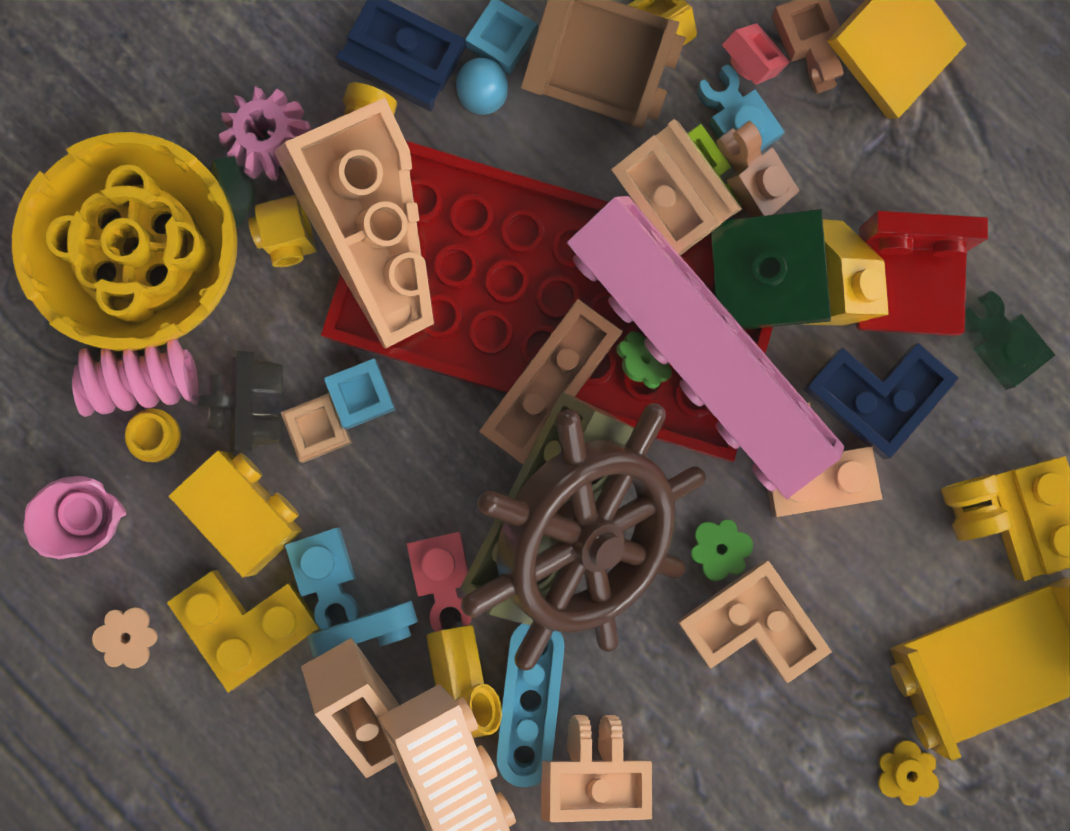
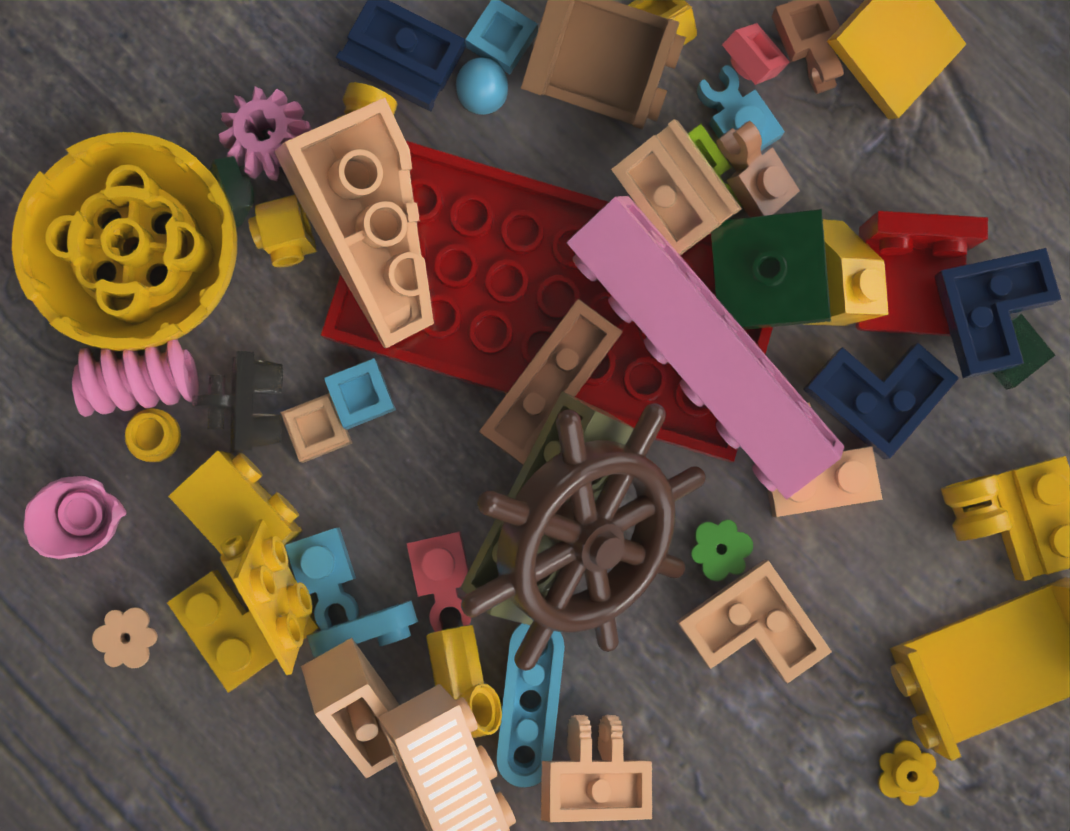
(269, 590): none -> yellow hinge
(639, 362): bright green plant -> none
(980, 302): none -> dark blue plate

